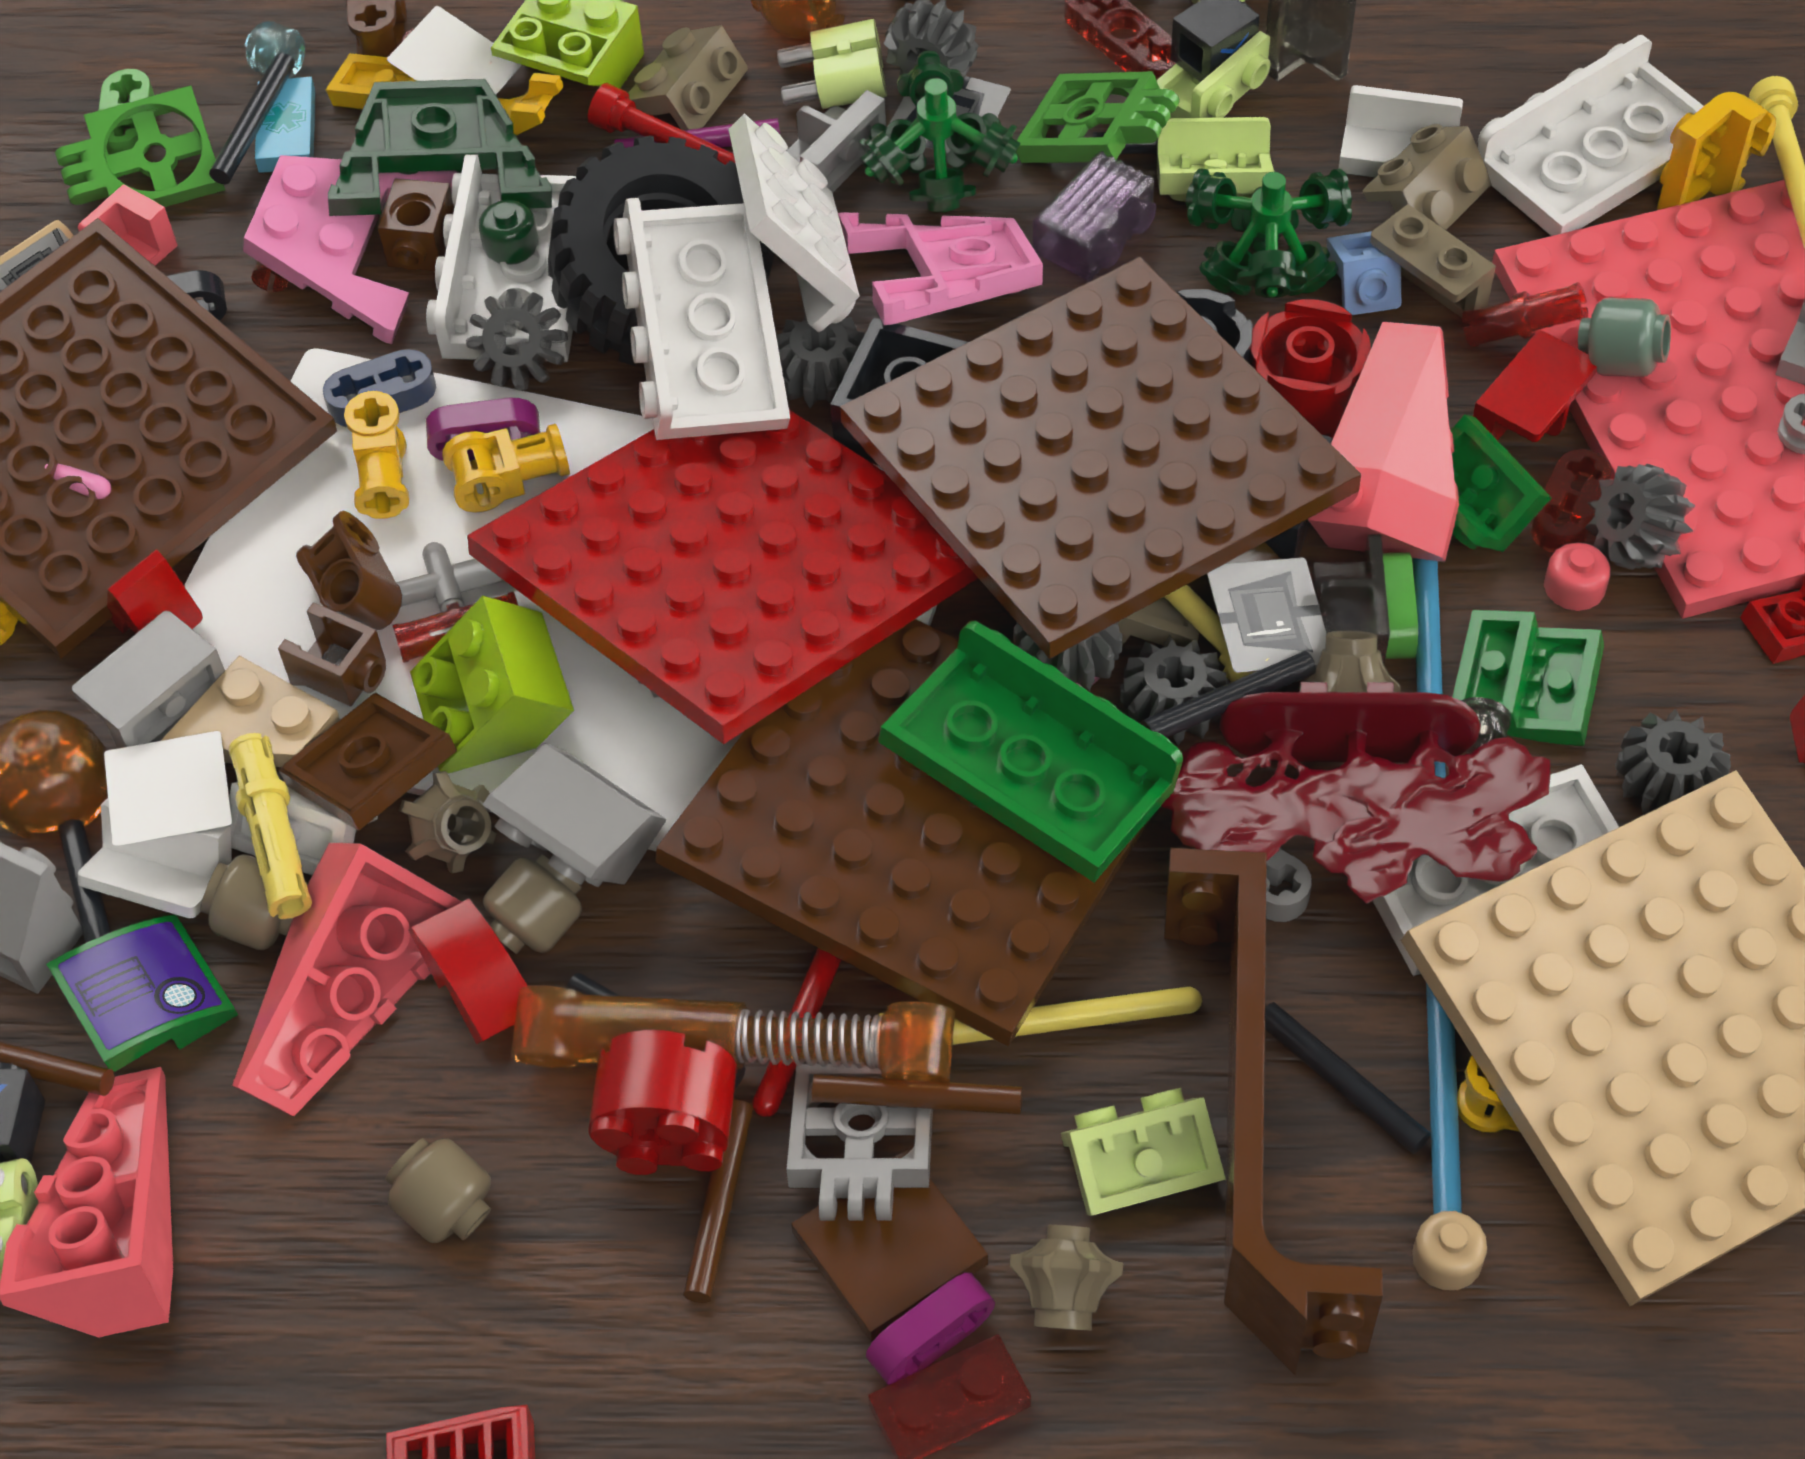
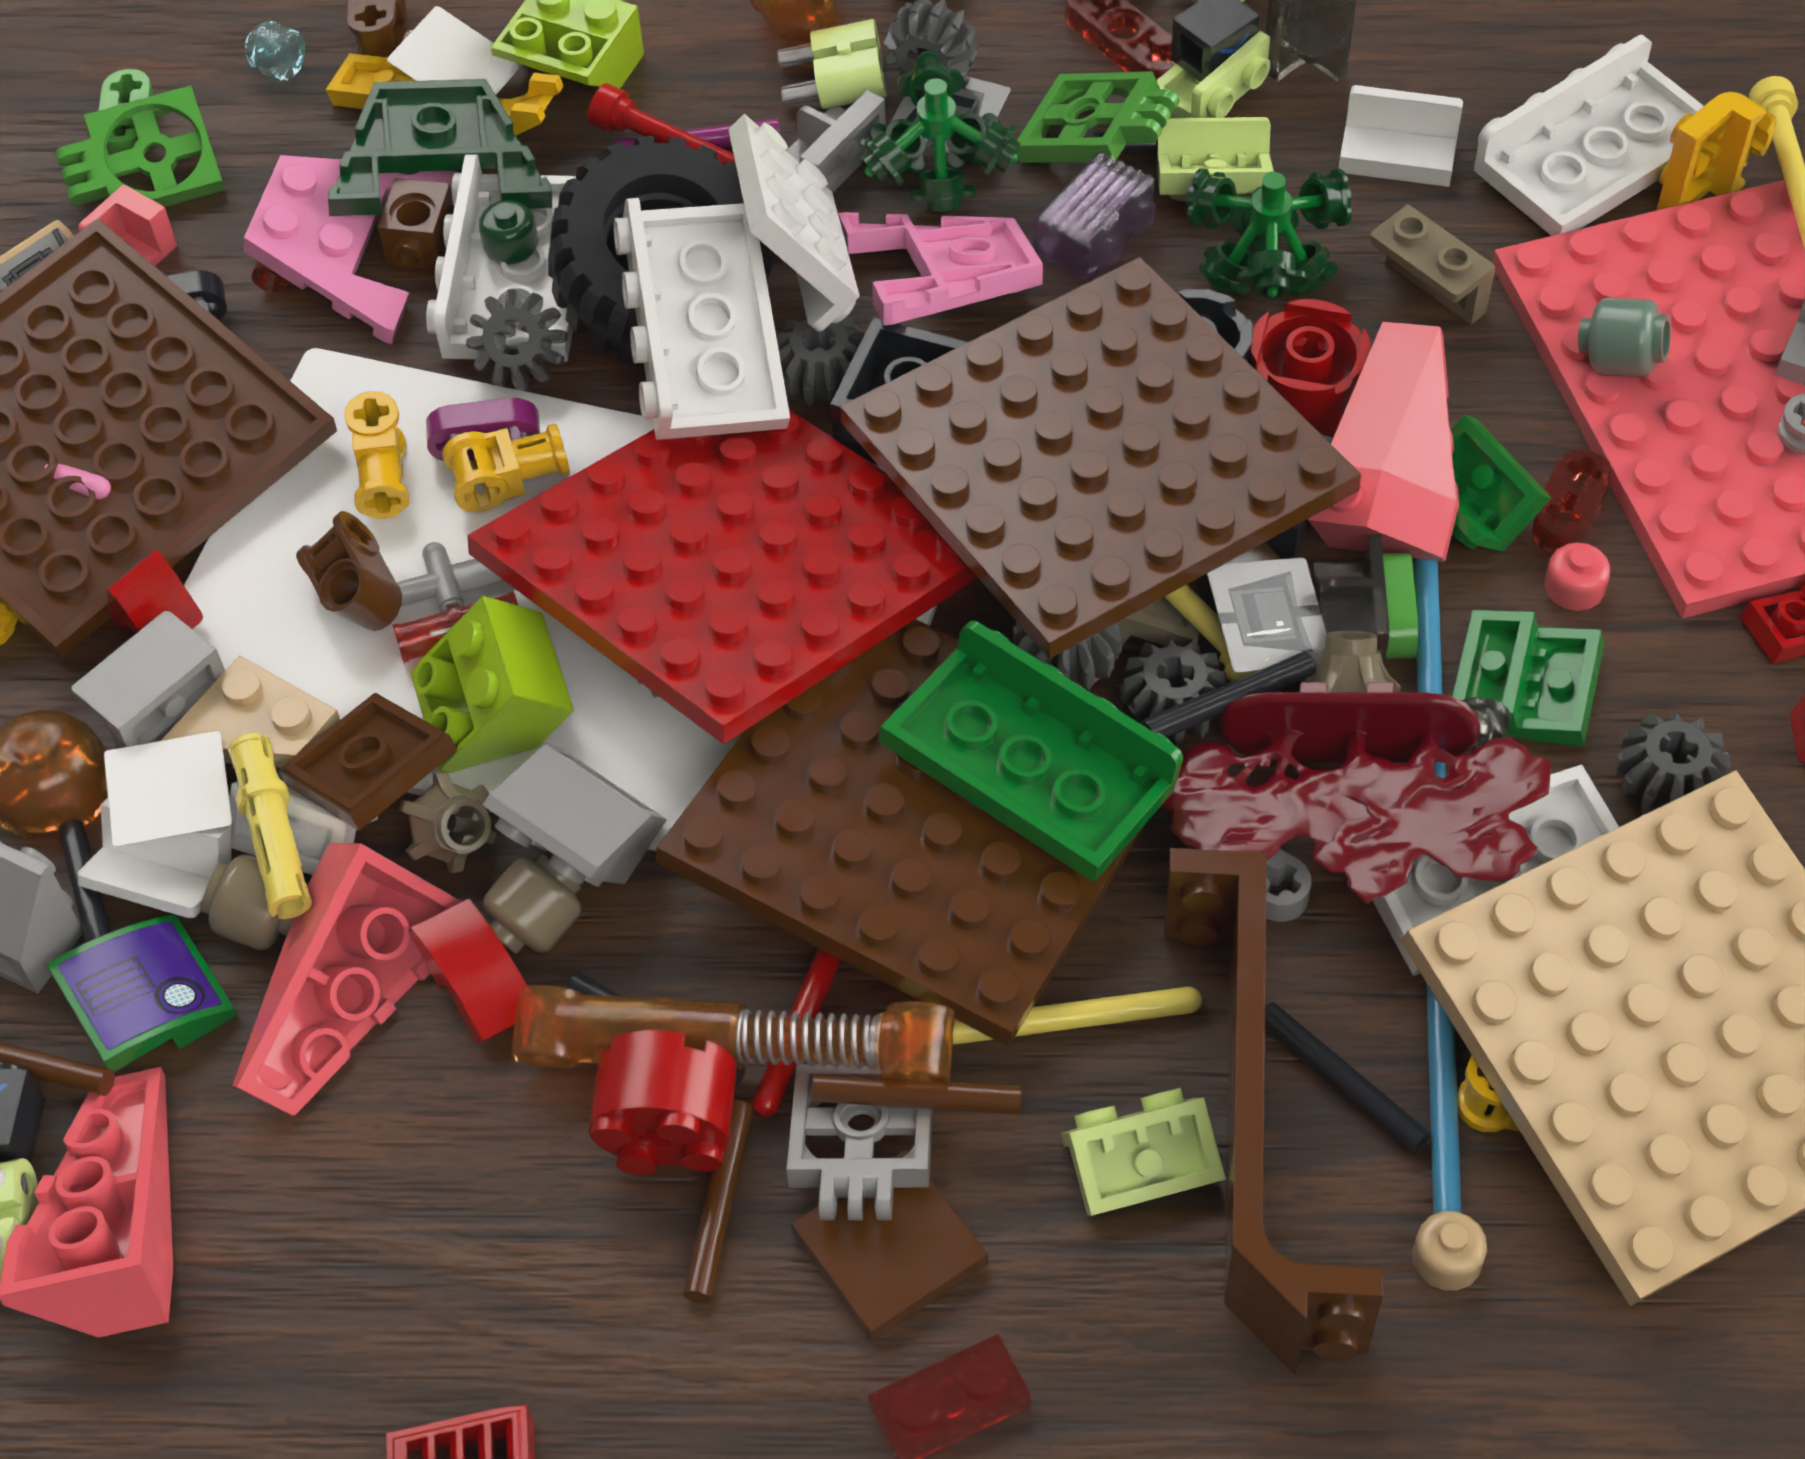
(252, 118): black bar -> none
(288, 126): medium azure tile -> none
(342, 659): reddish brown window -> none
(382, 375): beam -> none
(439, 1190): dark tan head -> none
(689, 76): dark tan bracket -> none
(930, 1328): magenta beam -> none
(1065, 1277): dark tan rock -> none
(1367, 275): light blue bracket -> none
(1434, 174): dark tan bracket -> none
(1525, 315): clear red pin -> none
(1535, 389): red panel -> none
(1640, 516): dark grey gear -> none

